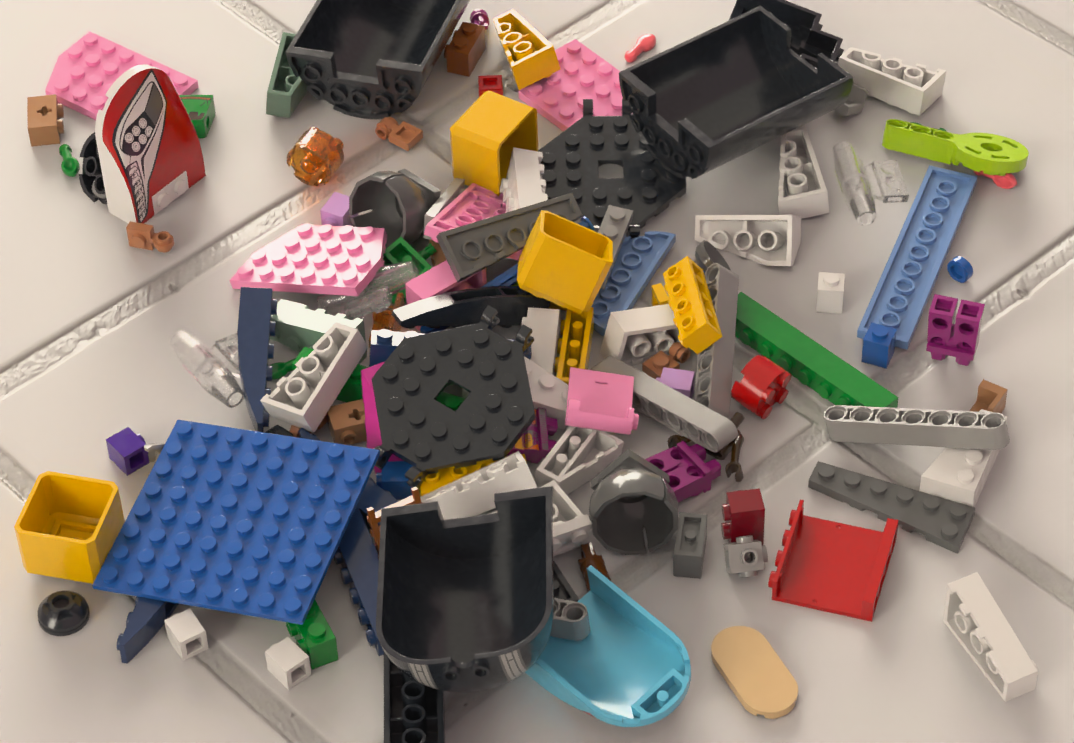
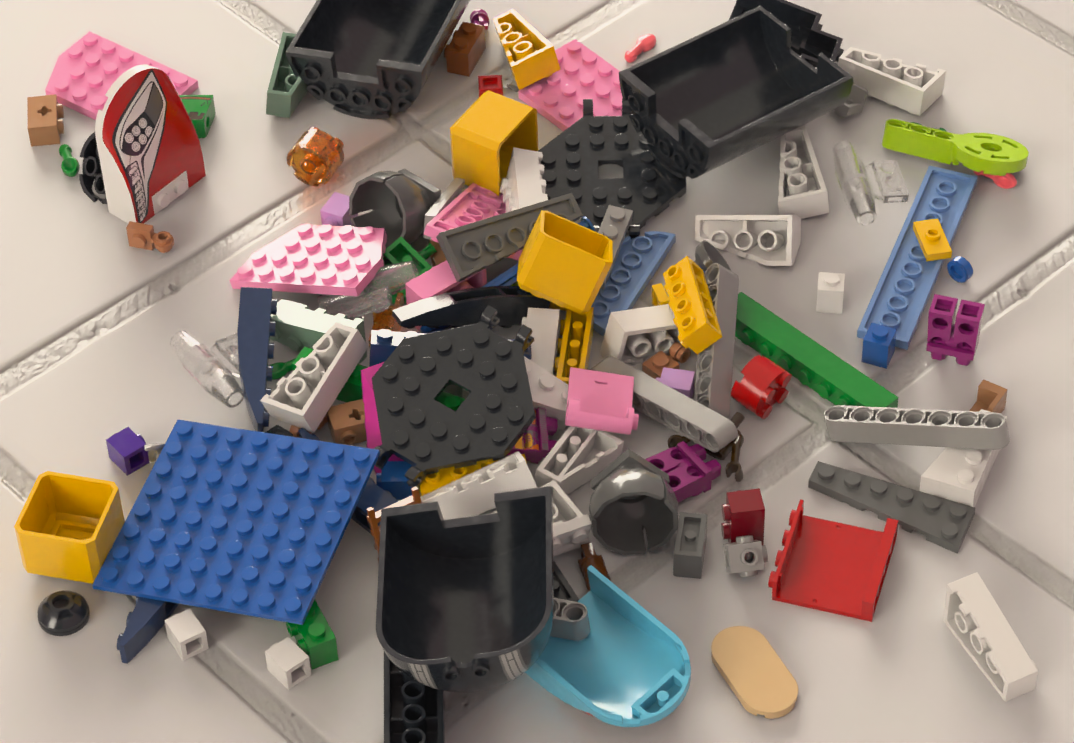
(360, 571): dark blue slope -> none
(402, 135): nougat plate -> none
(932, 239): none -> yellow plate

